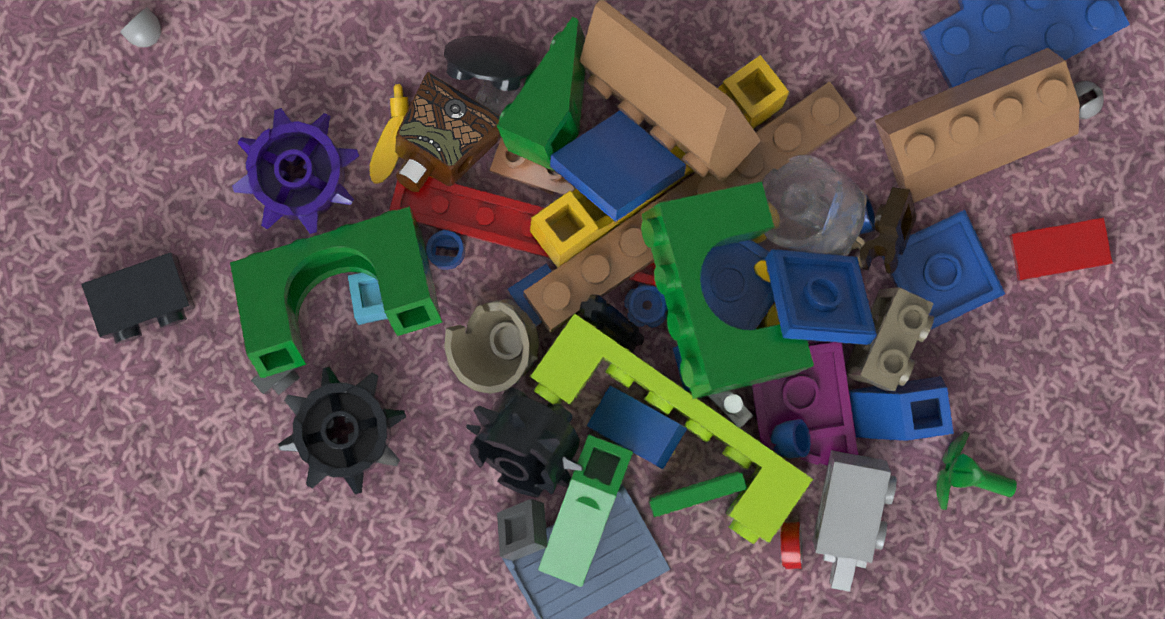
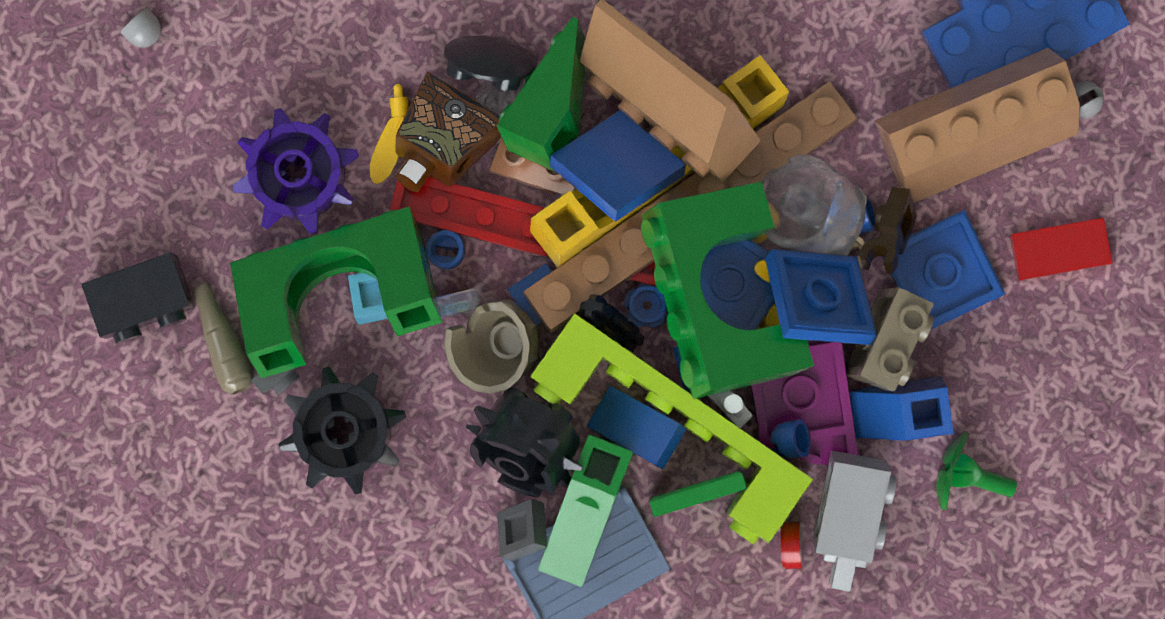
(224, 348): none -> dark tan piece
(458, 302): none -> clear light blue tile

